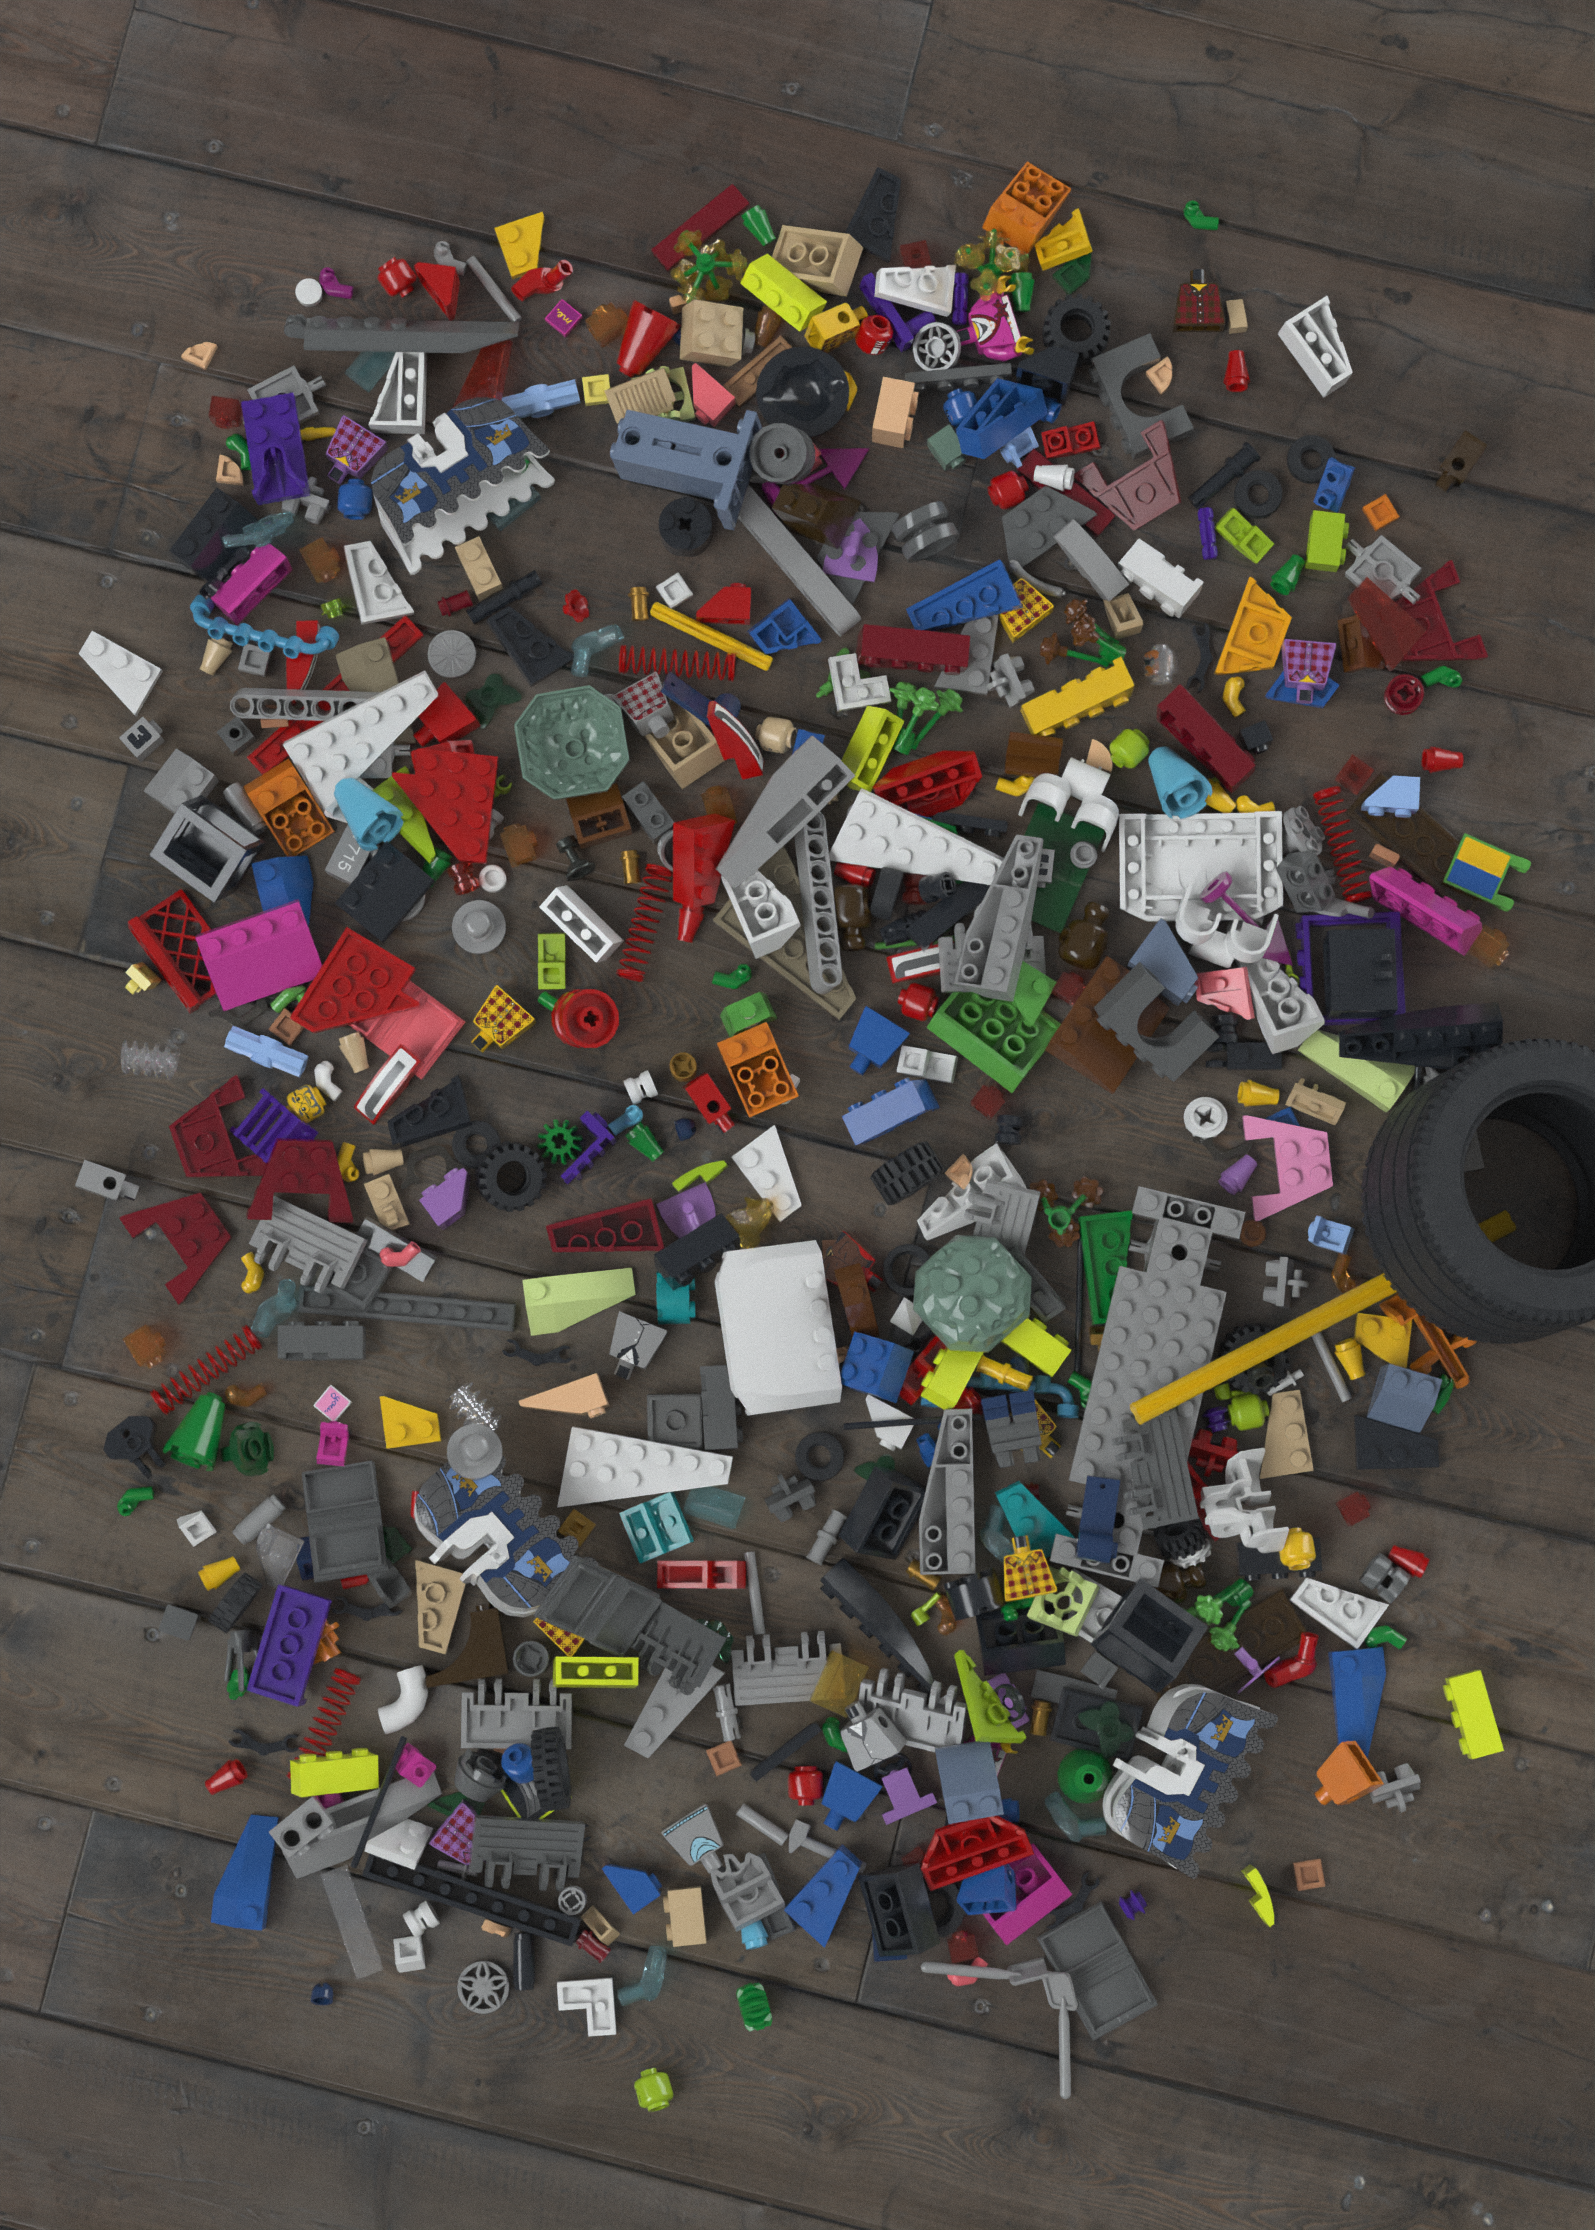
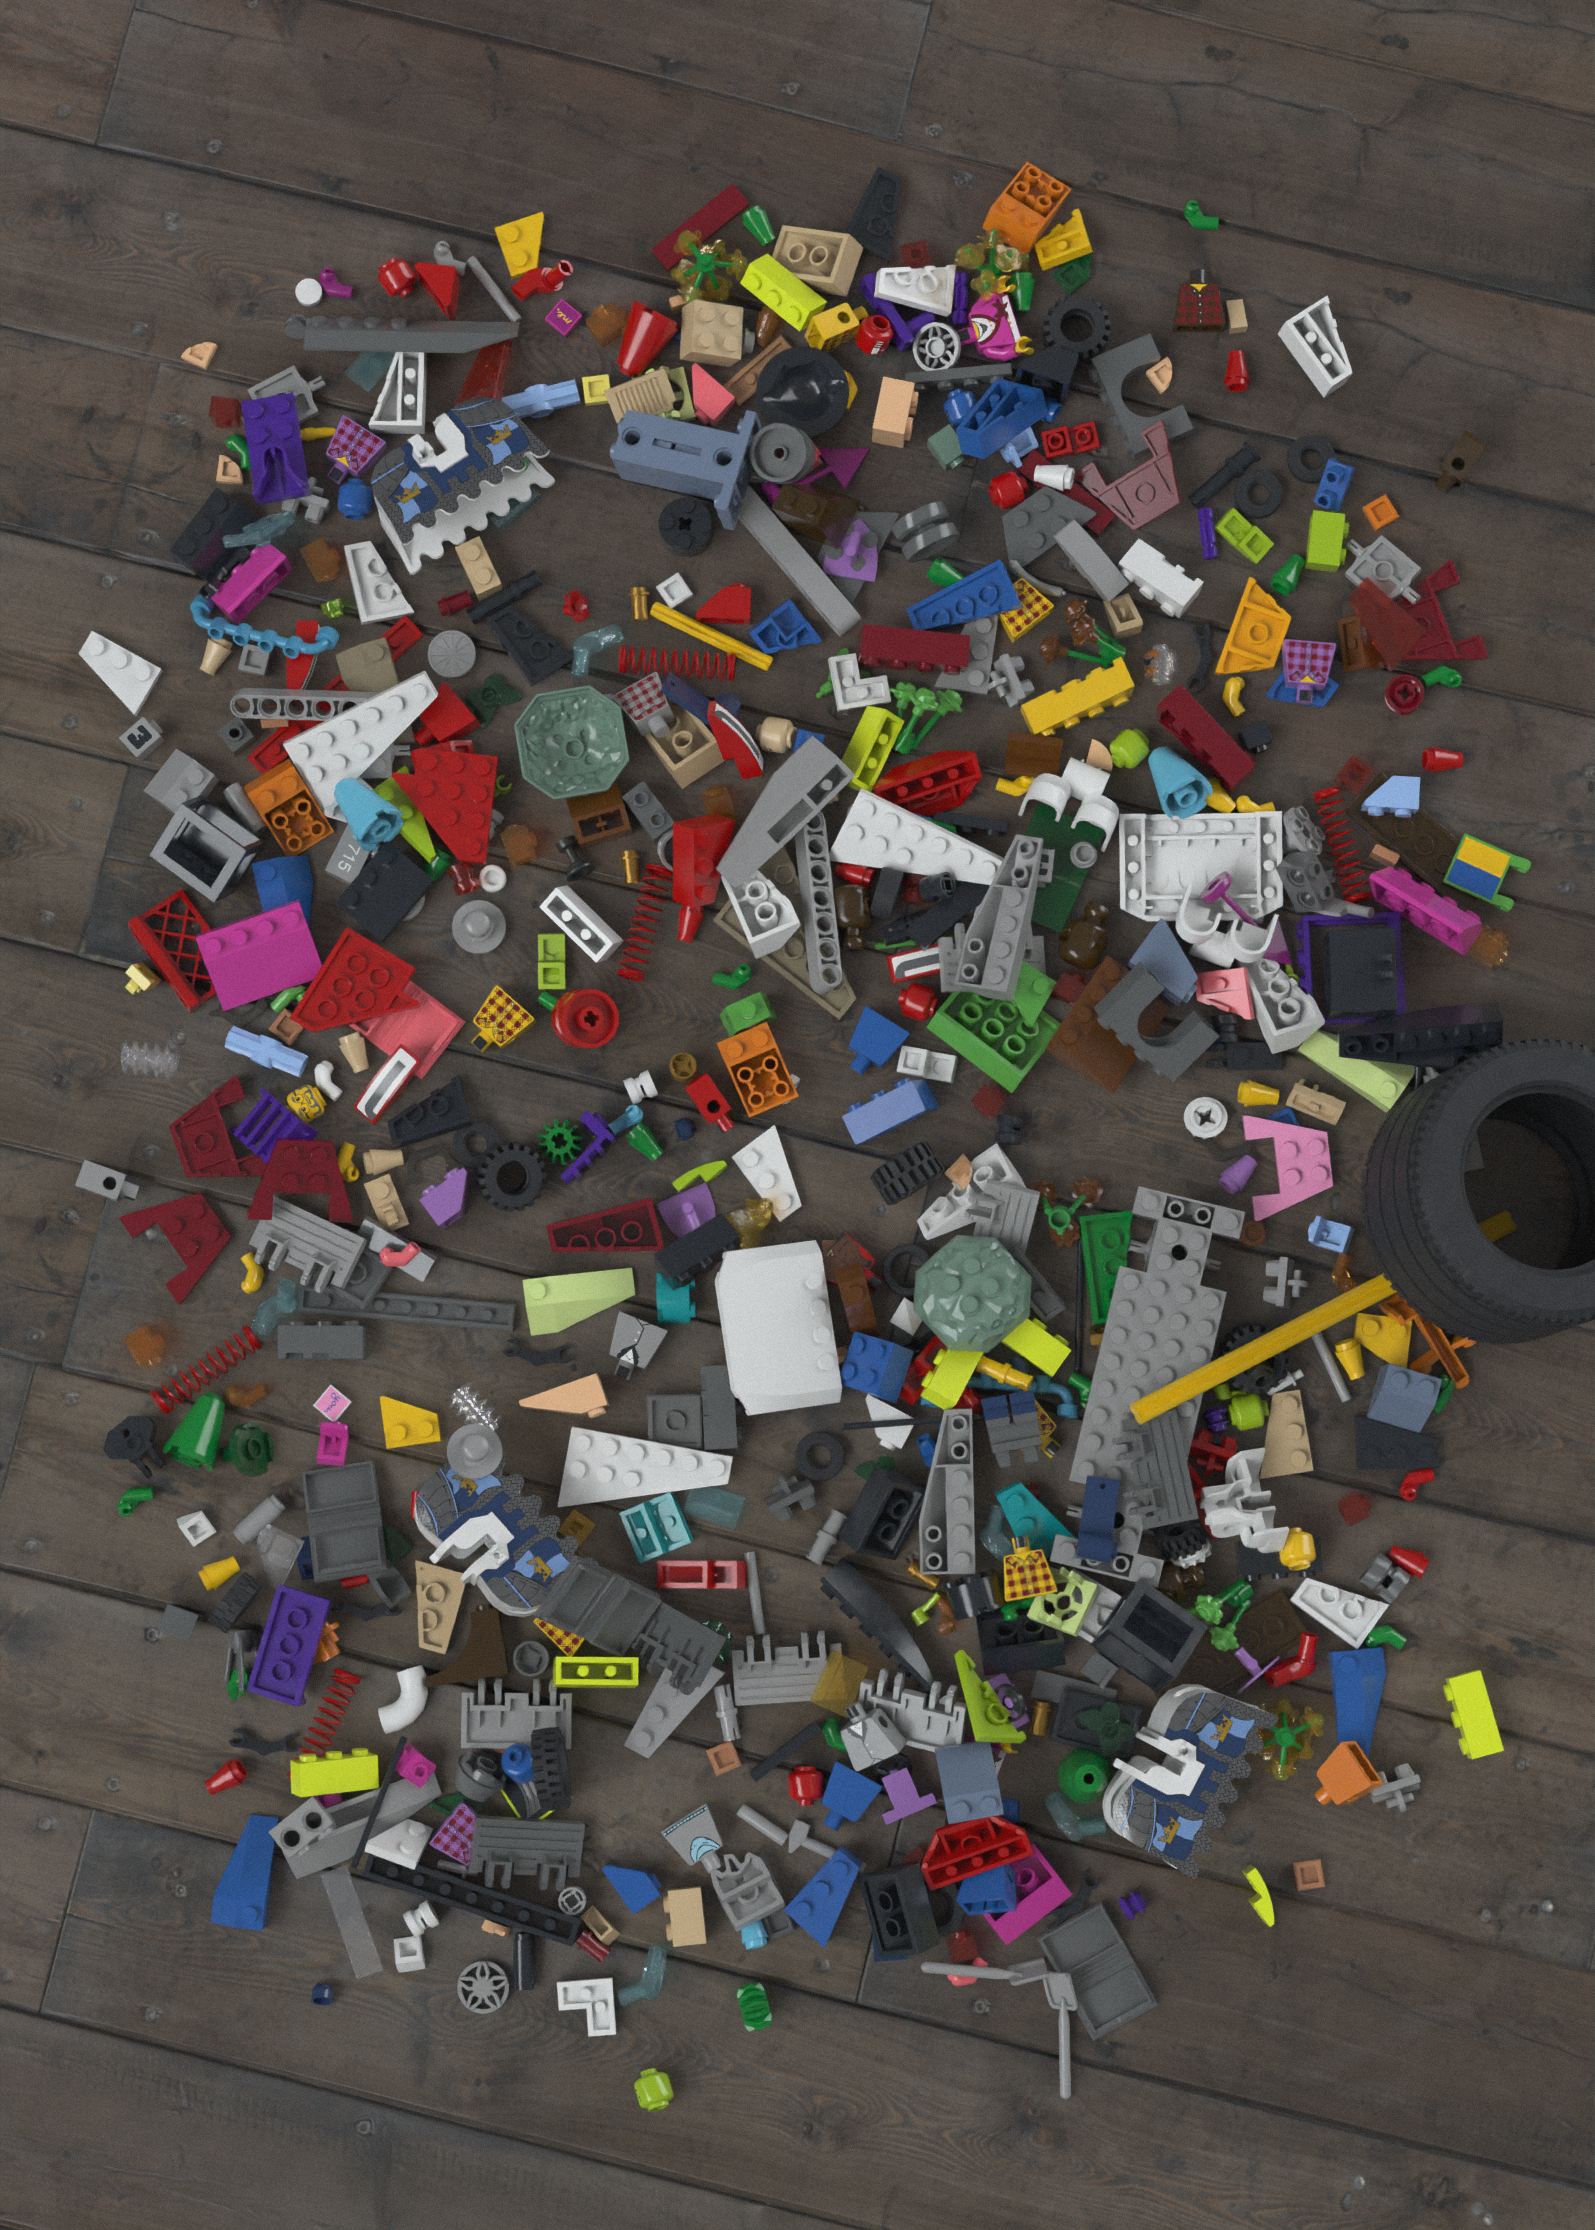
(943, 573): none -> green cone
(1296, 1745): none -> clear yellow plant
(1412, 1482): none -> red arm

